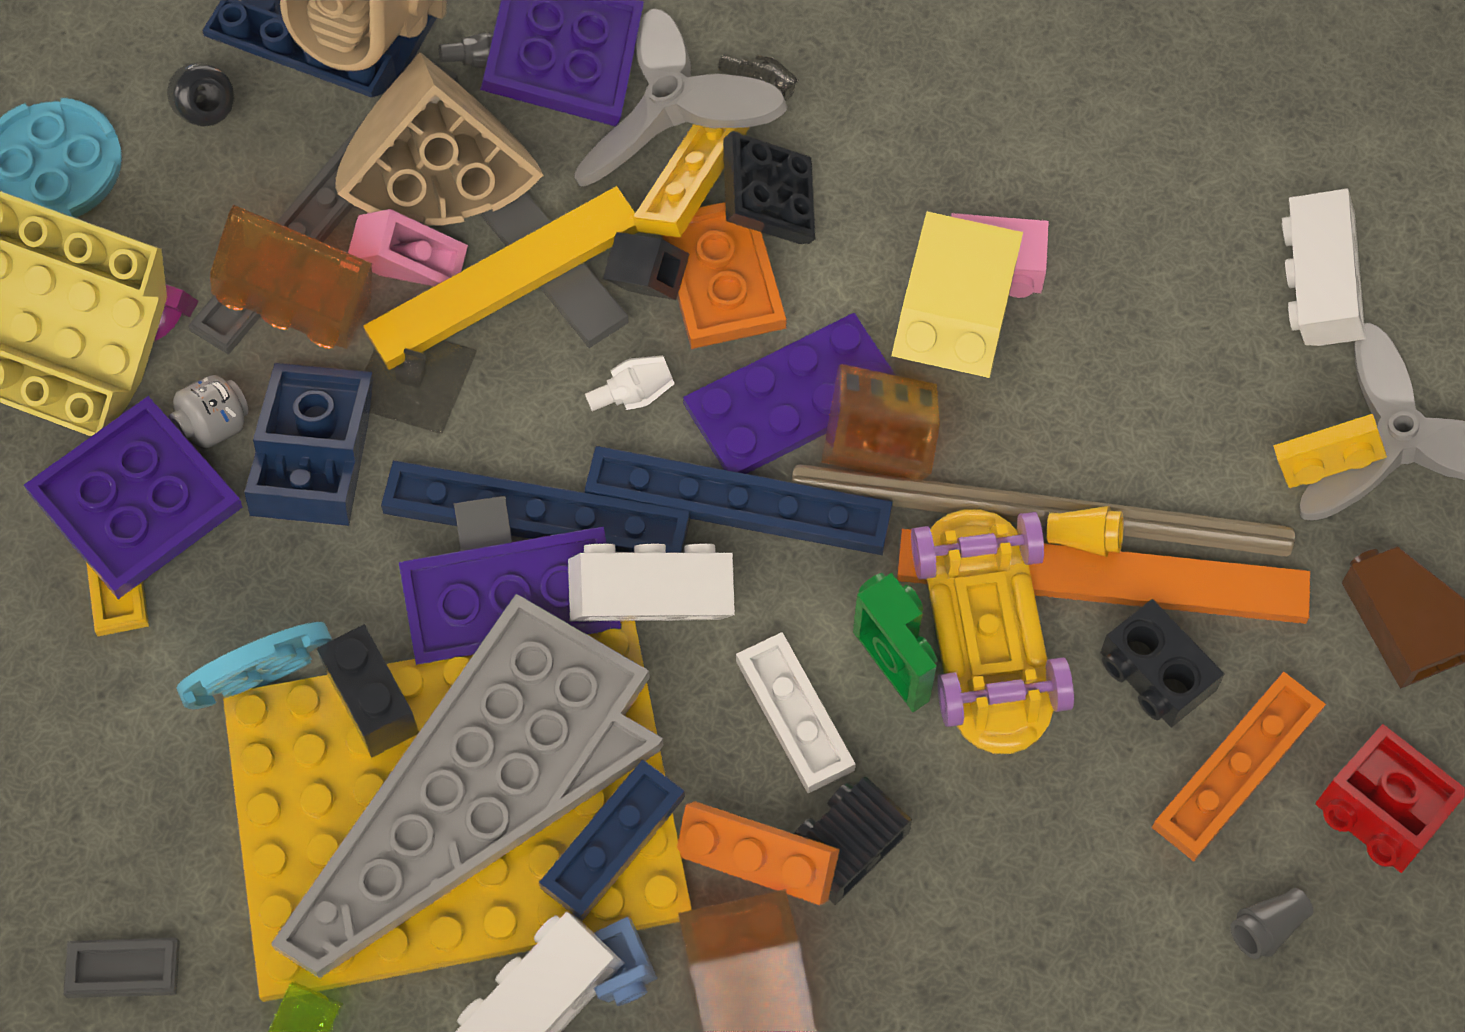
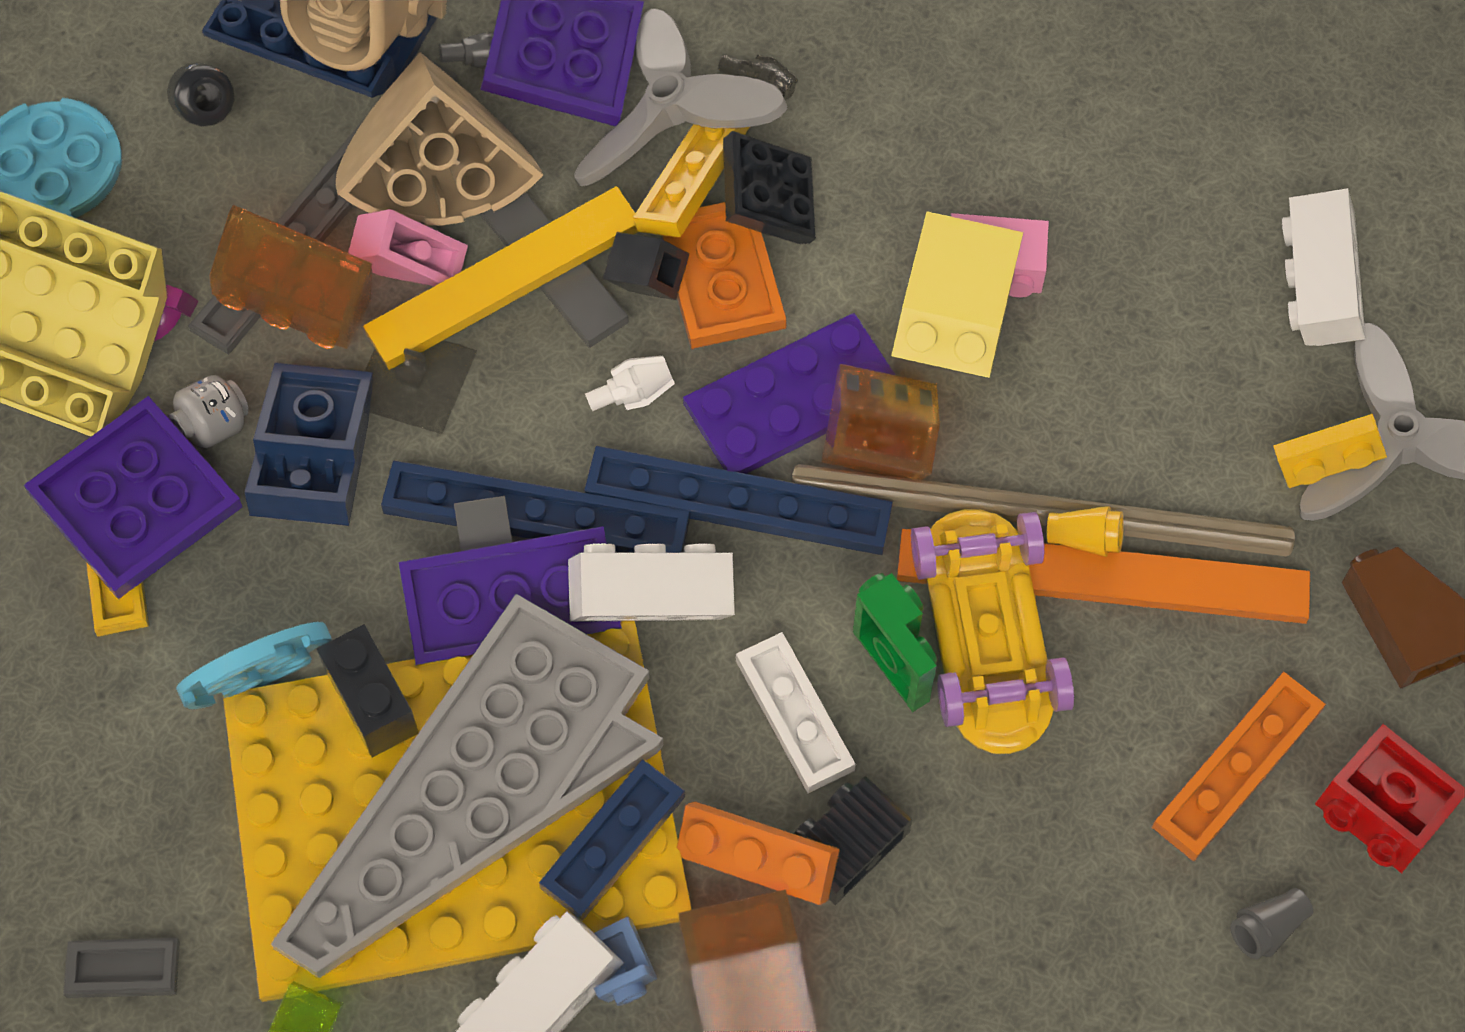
(1172, 657): black brick -> none

